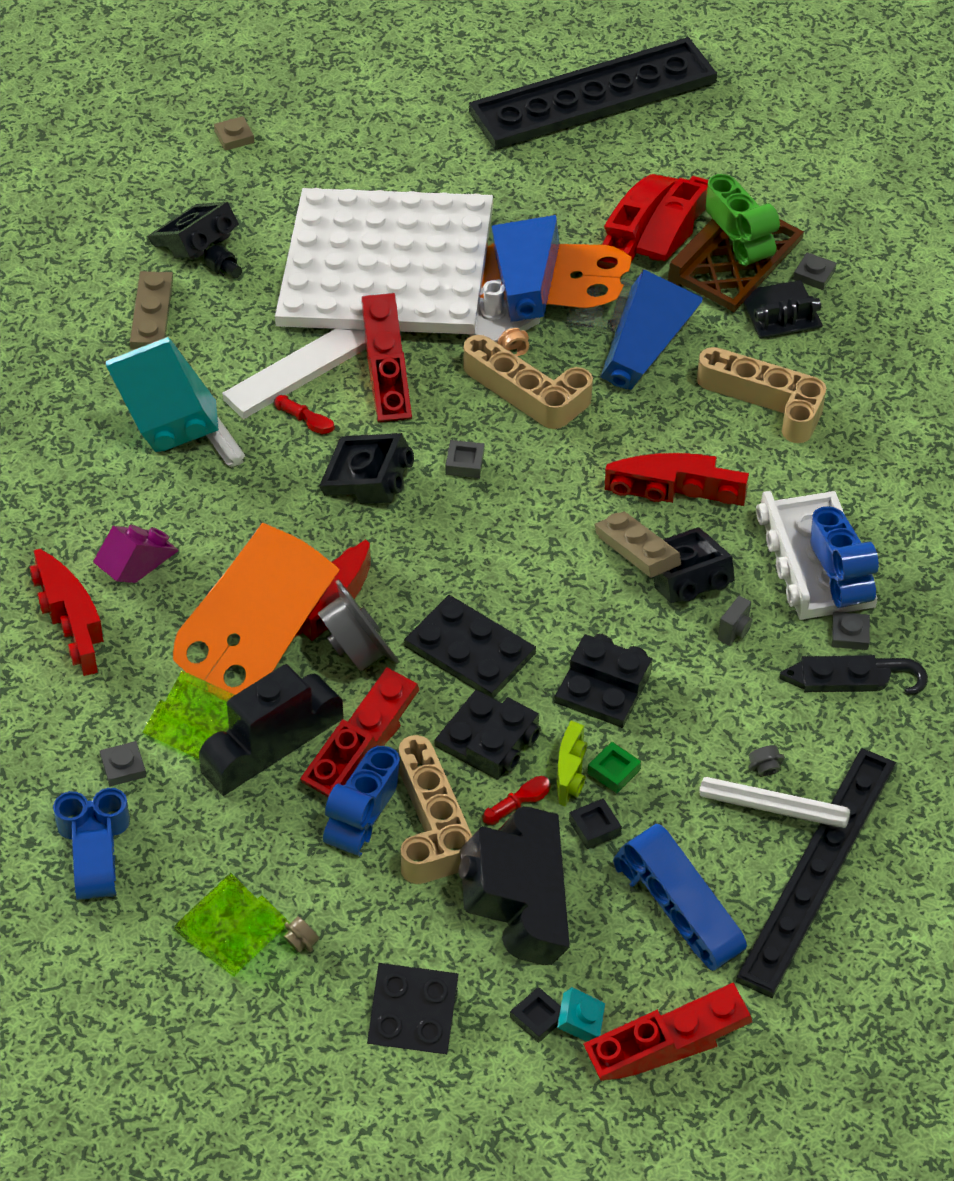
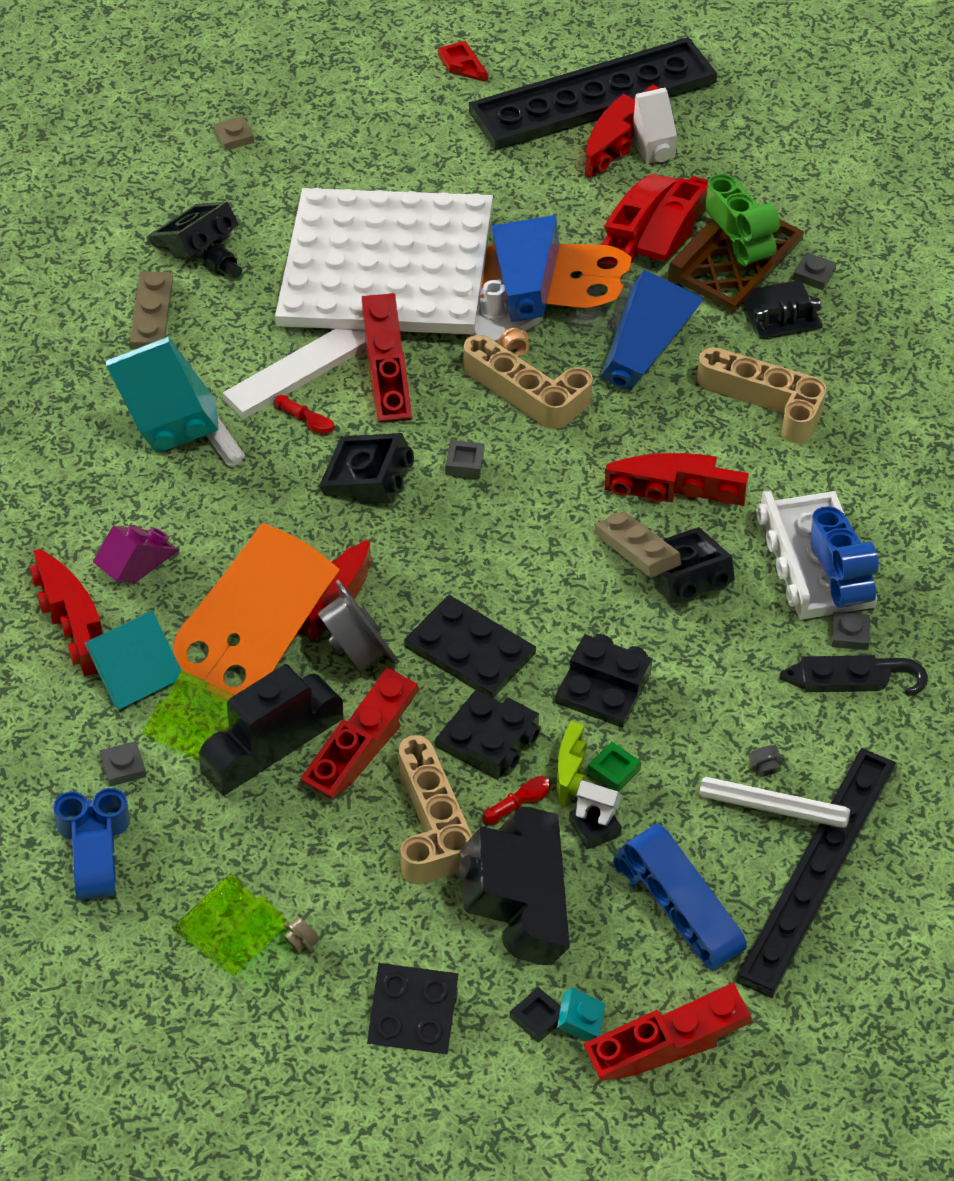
(134, 660): none -> teal tile
(361, 800): blue piece -> none
(462, 61): none -> red tile
(597, 796): none -> white tile
(611, 134): none -> red slope
(654, 126): none -> white slope
(735, 621): dark grey plate -> none

